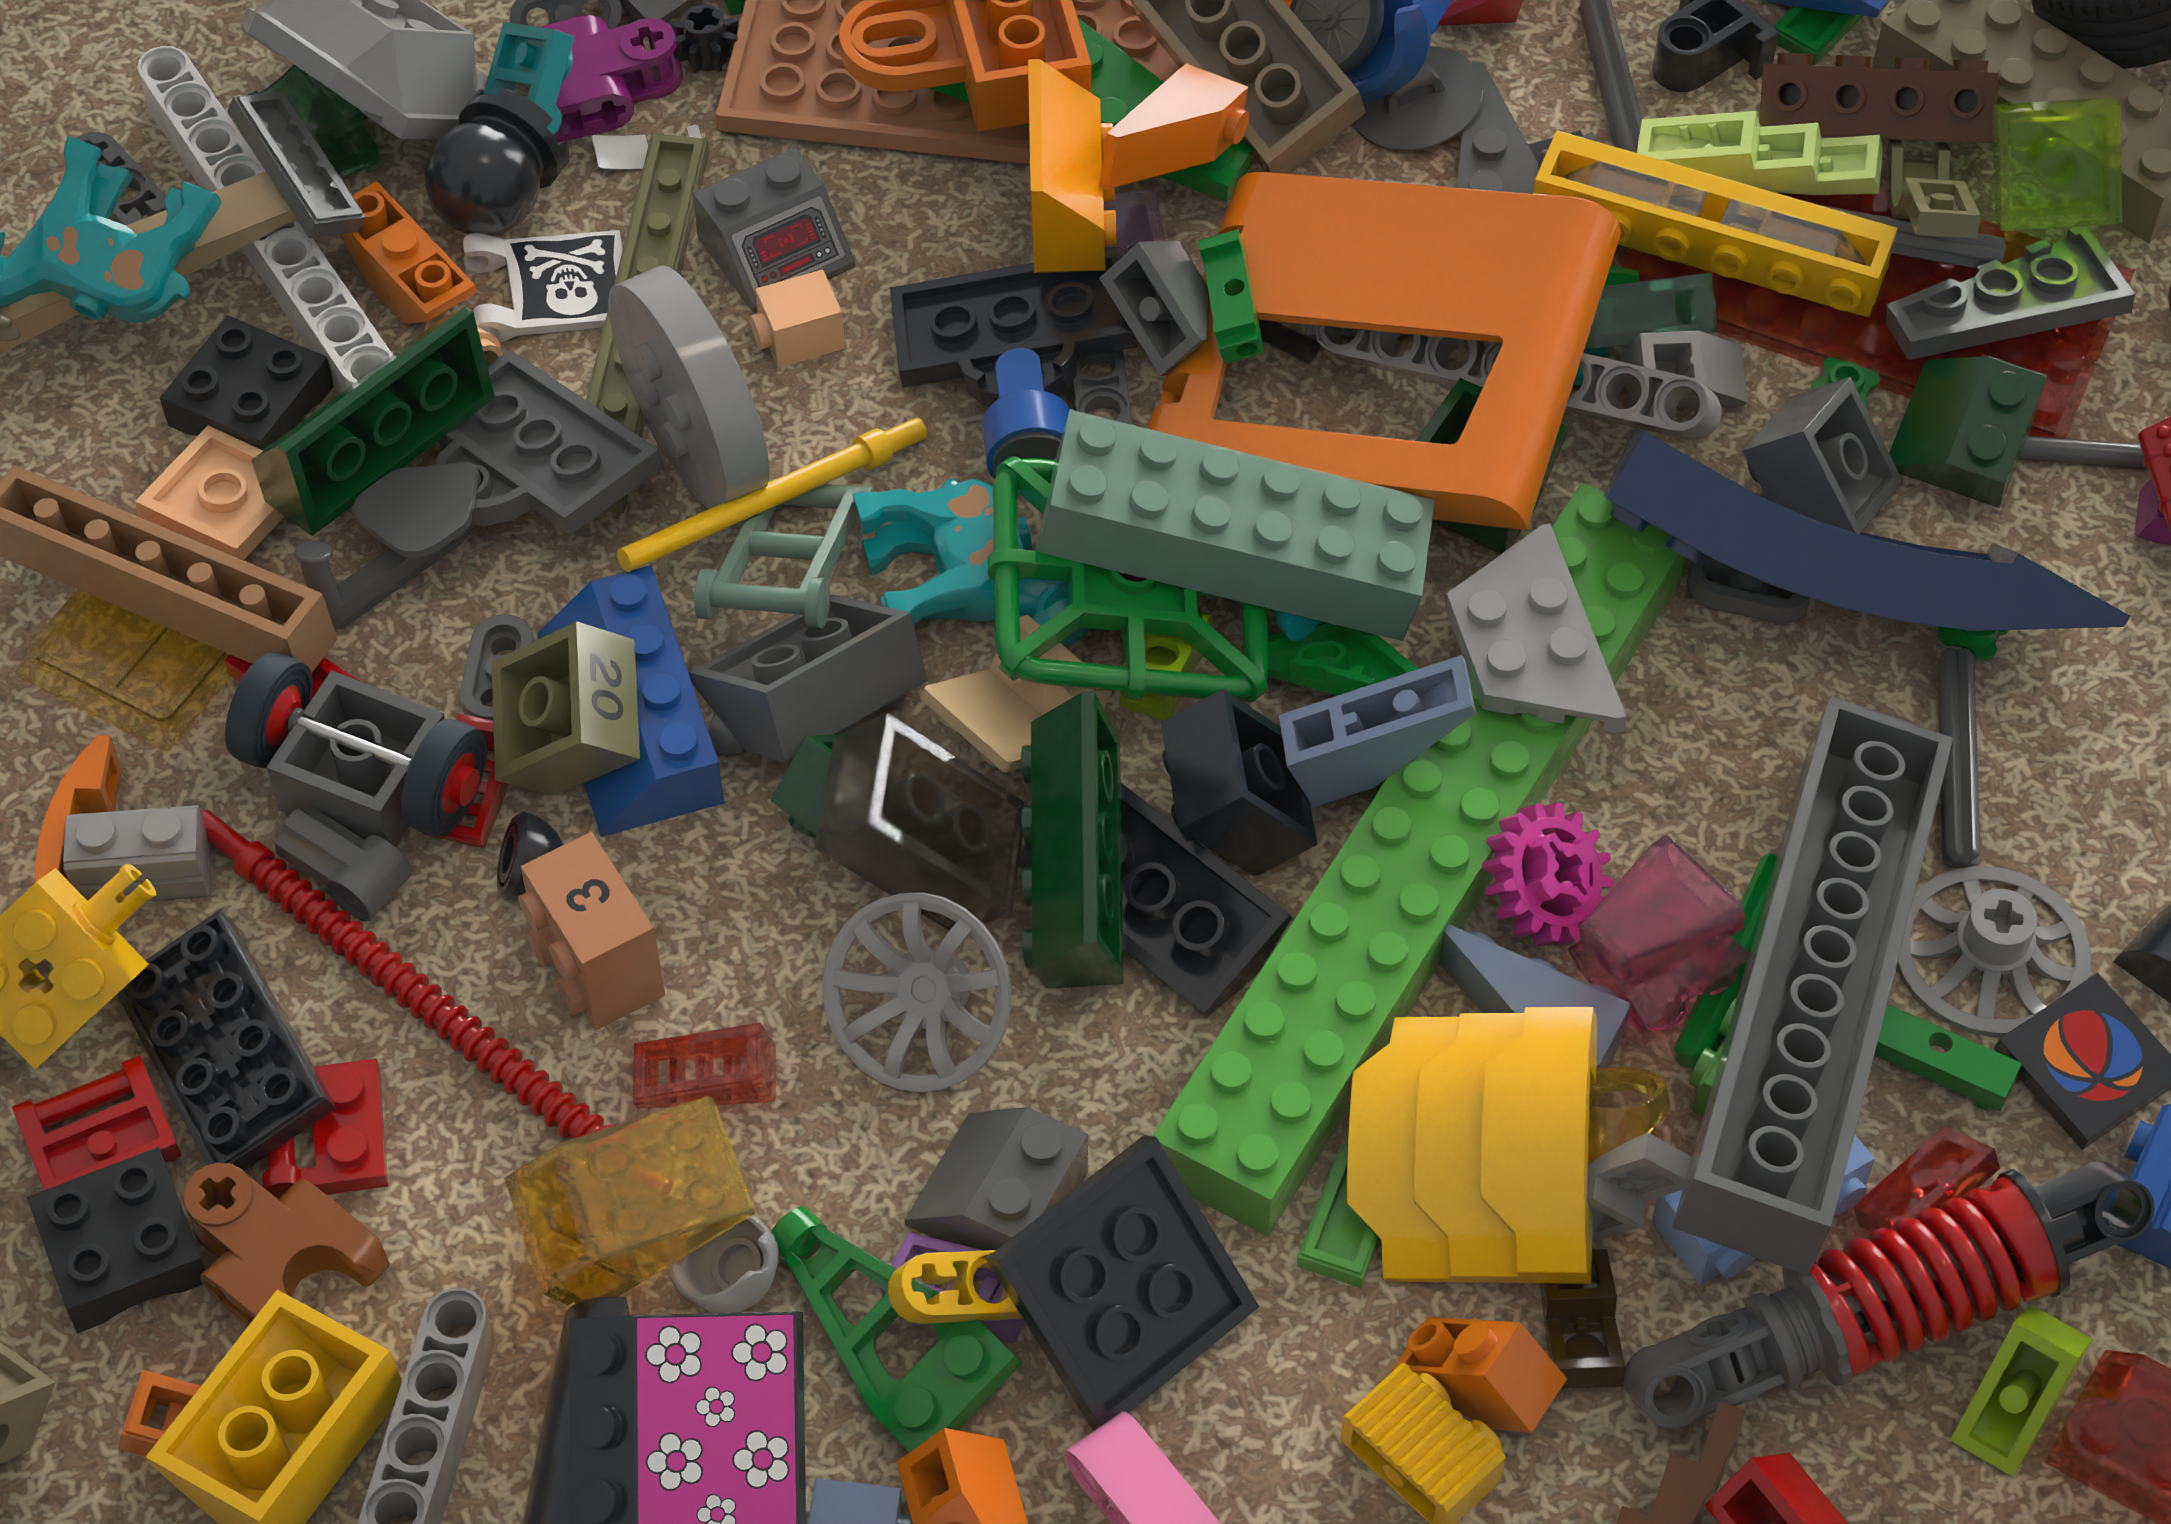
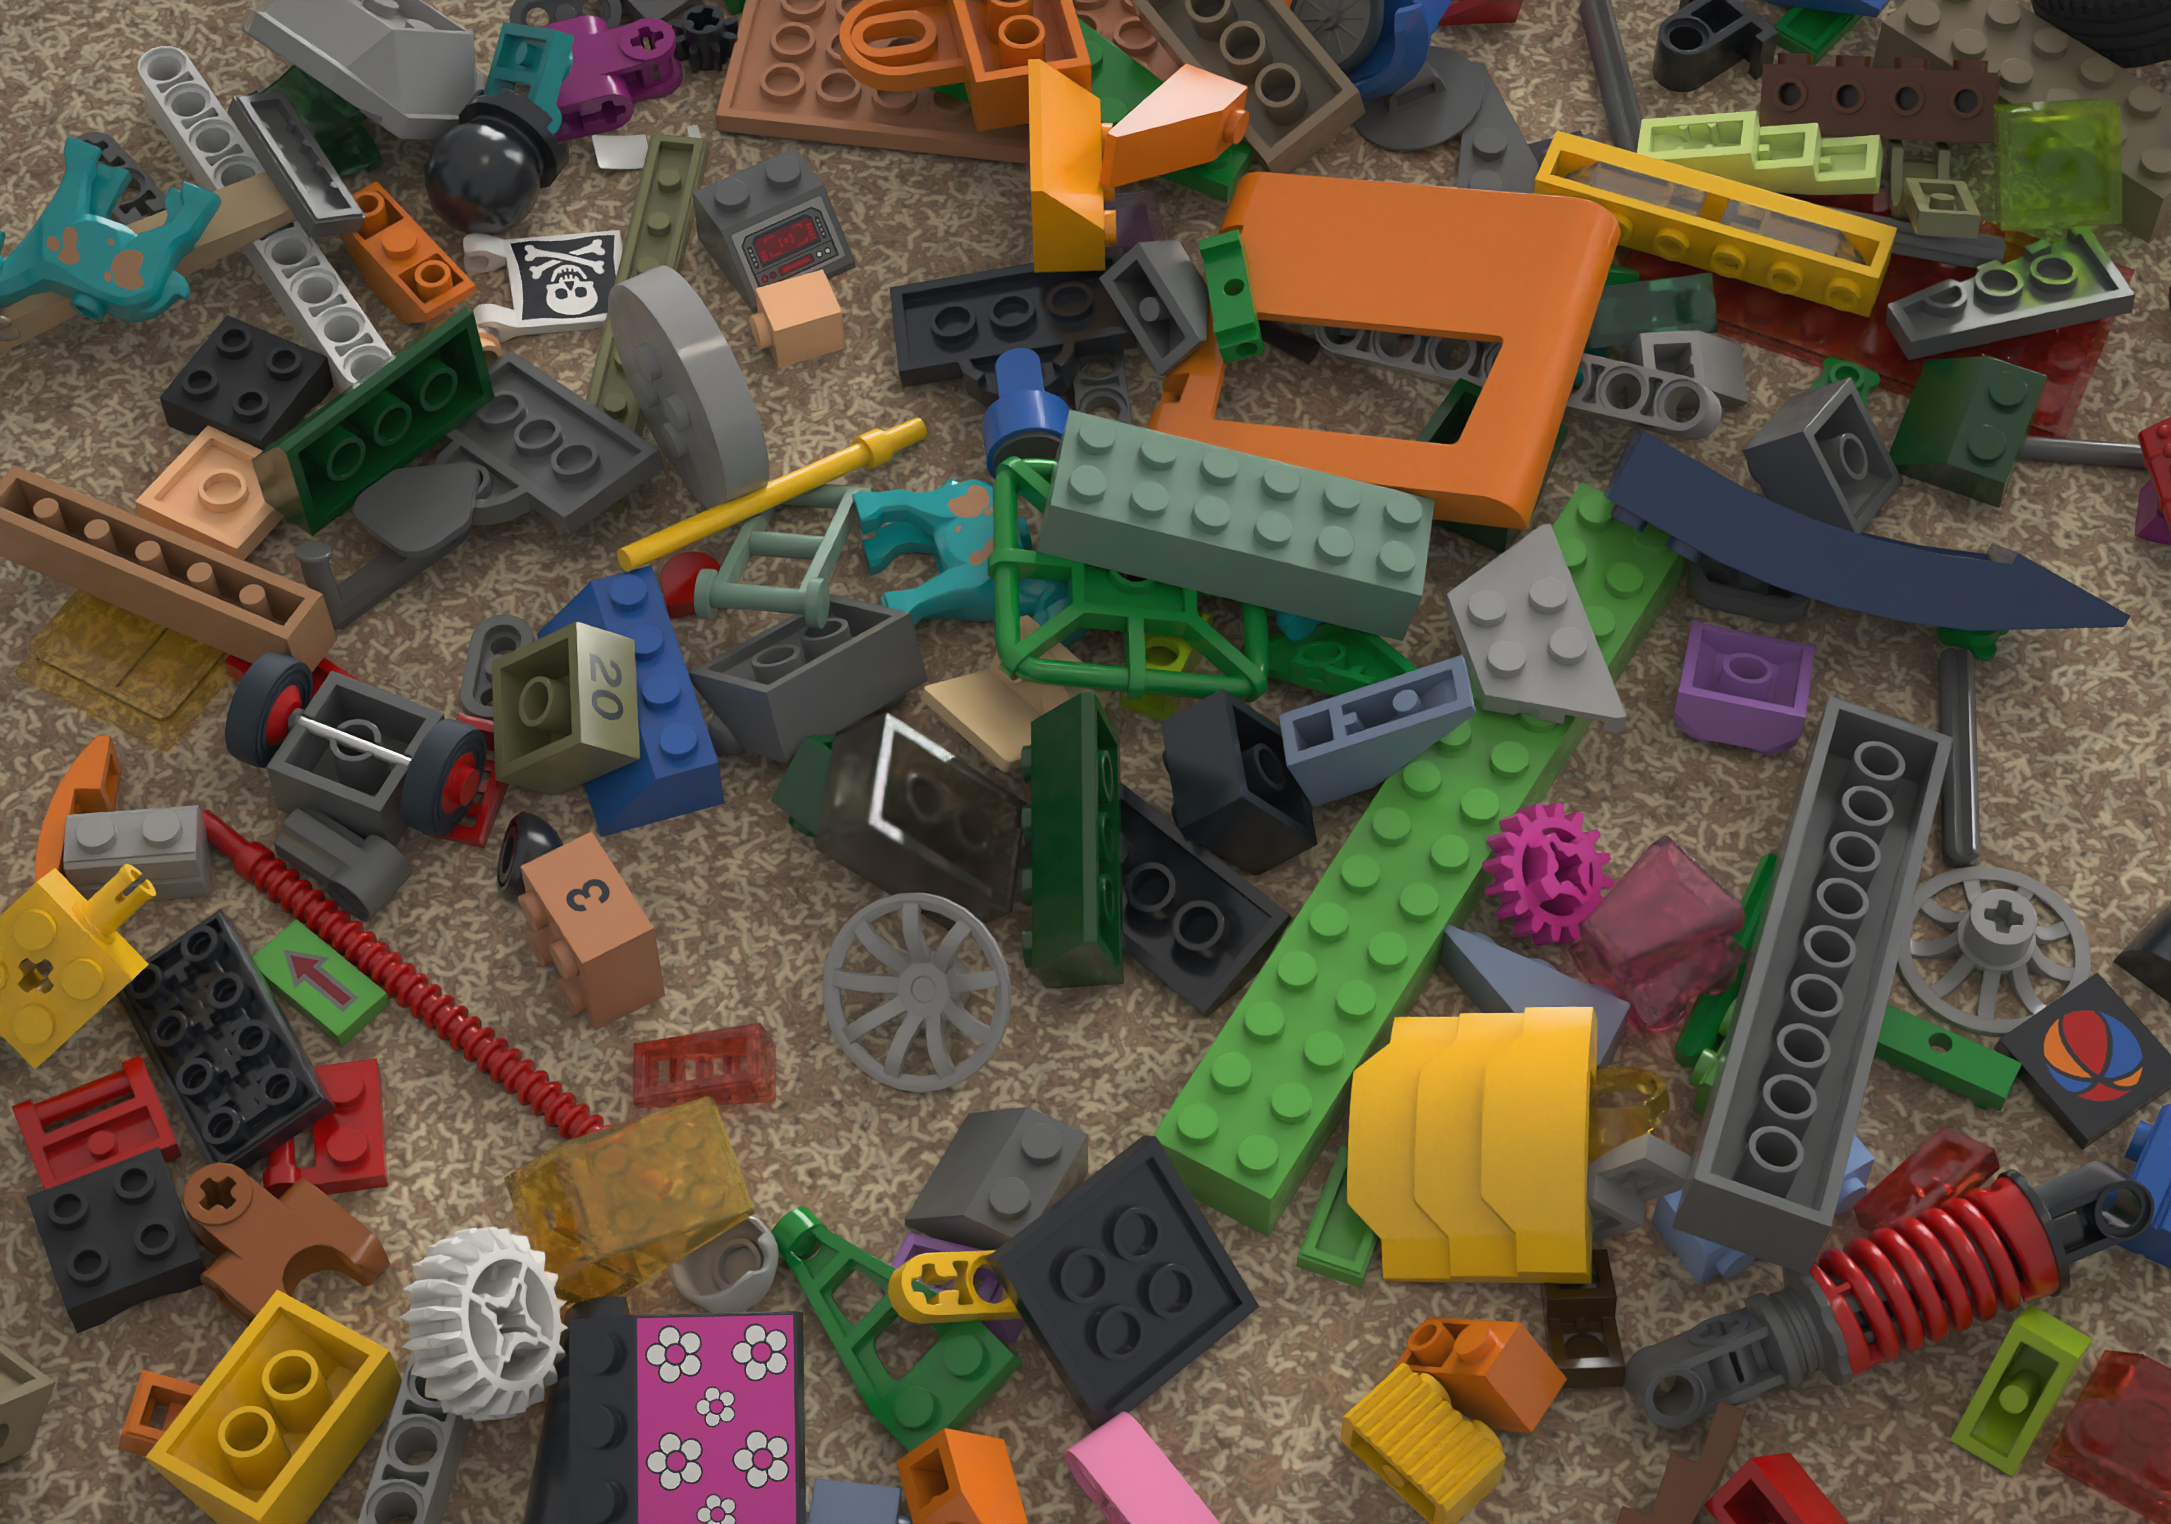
(320, 983): none -> bright green tile
(484, 1324): none -> white gear
(679, 581): none -> red tile
(1744, 688): none -> medium lavender slope

